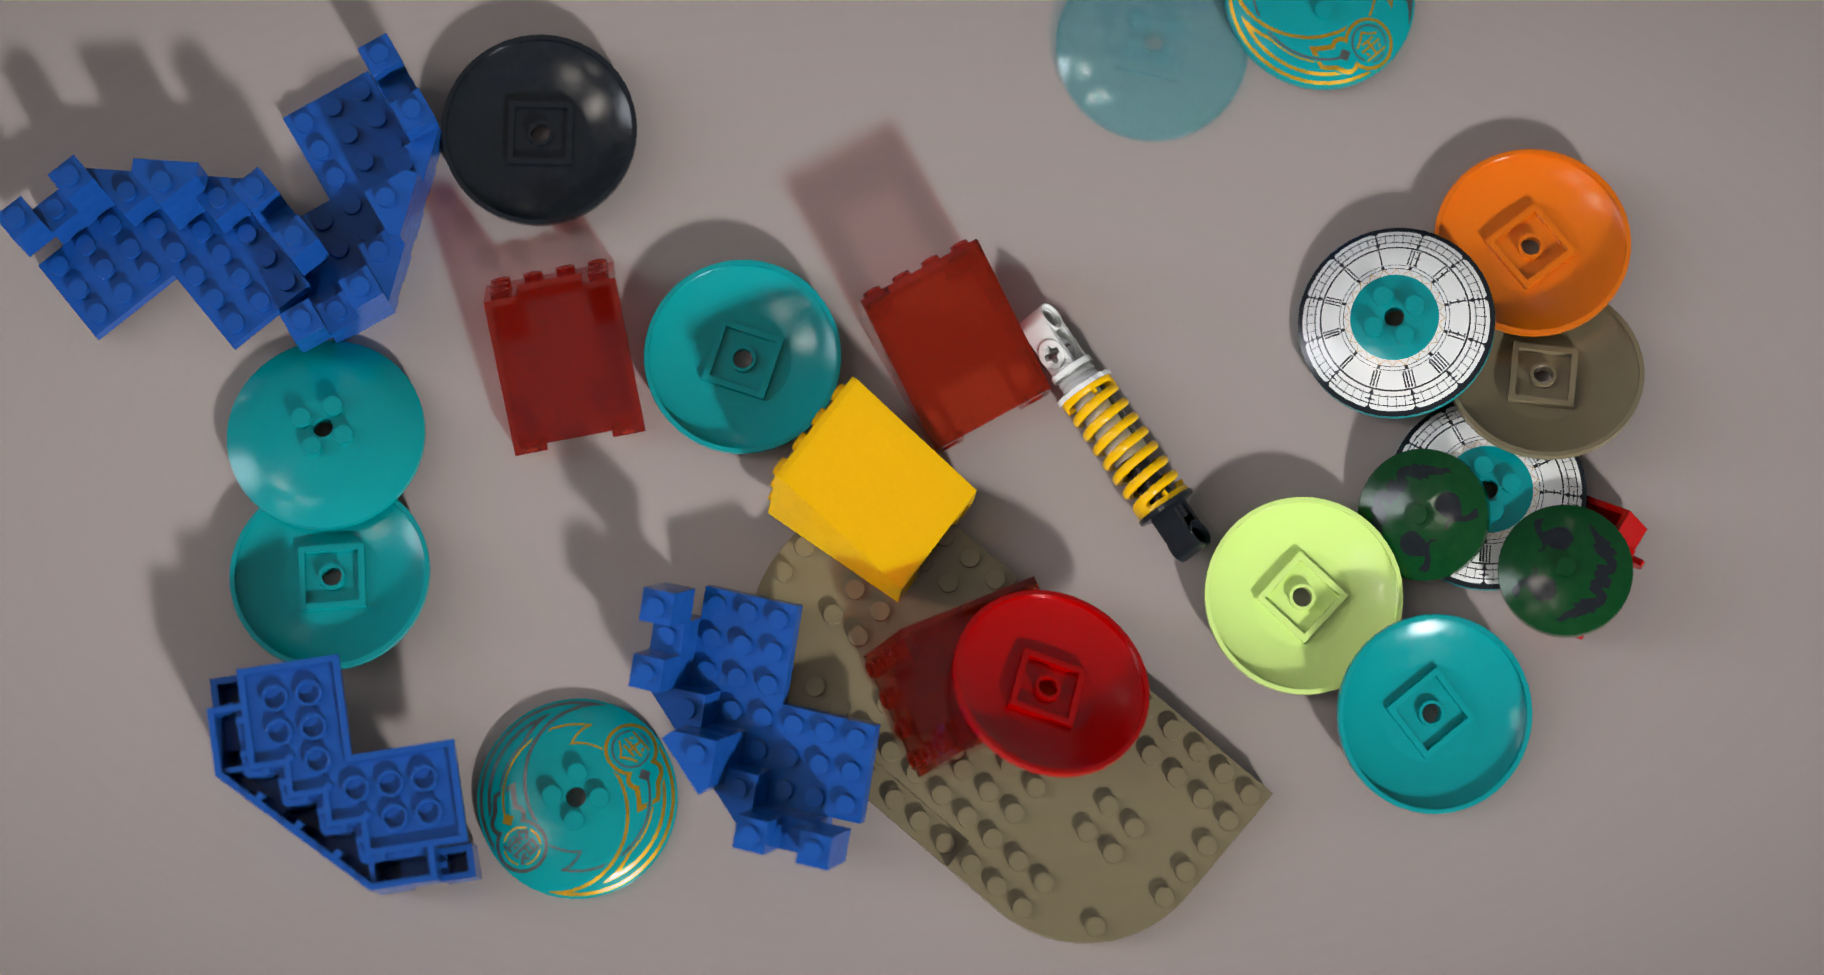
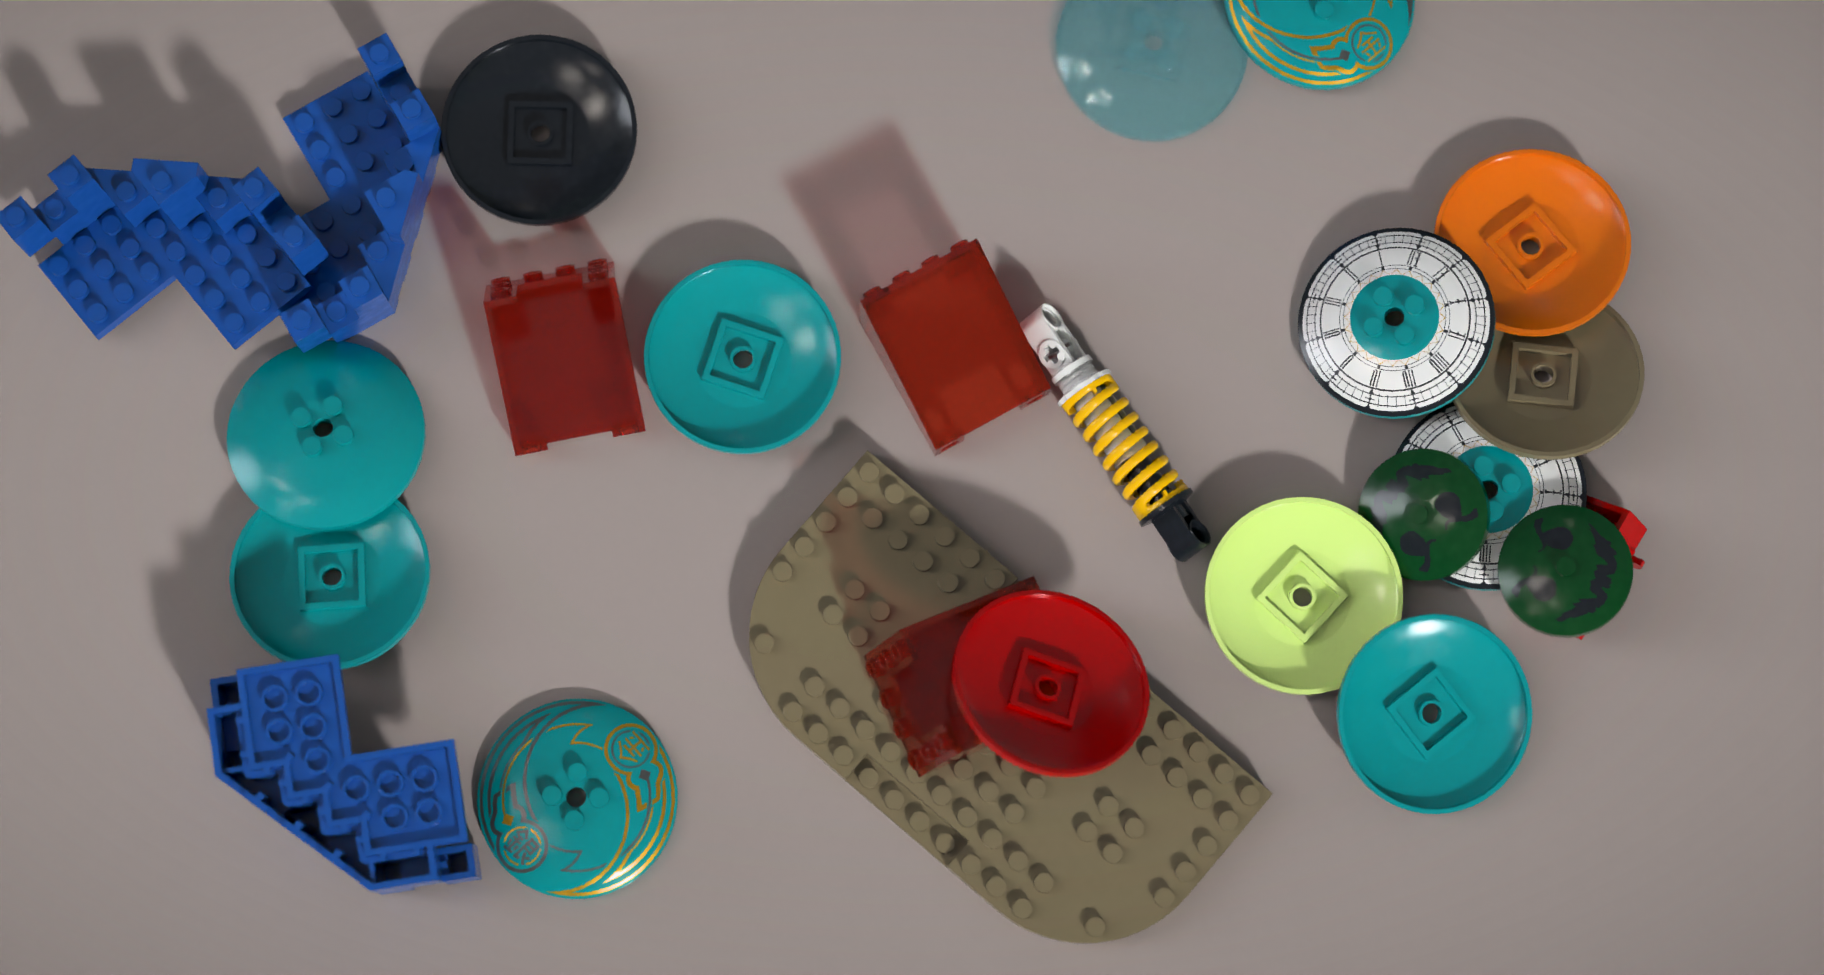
(727, 694): blue brick -> none
(868, 490): yellow windscreen -> none

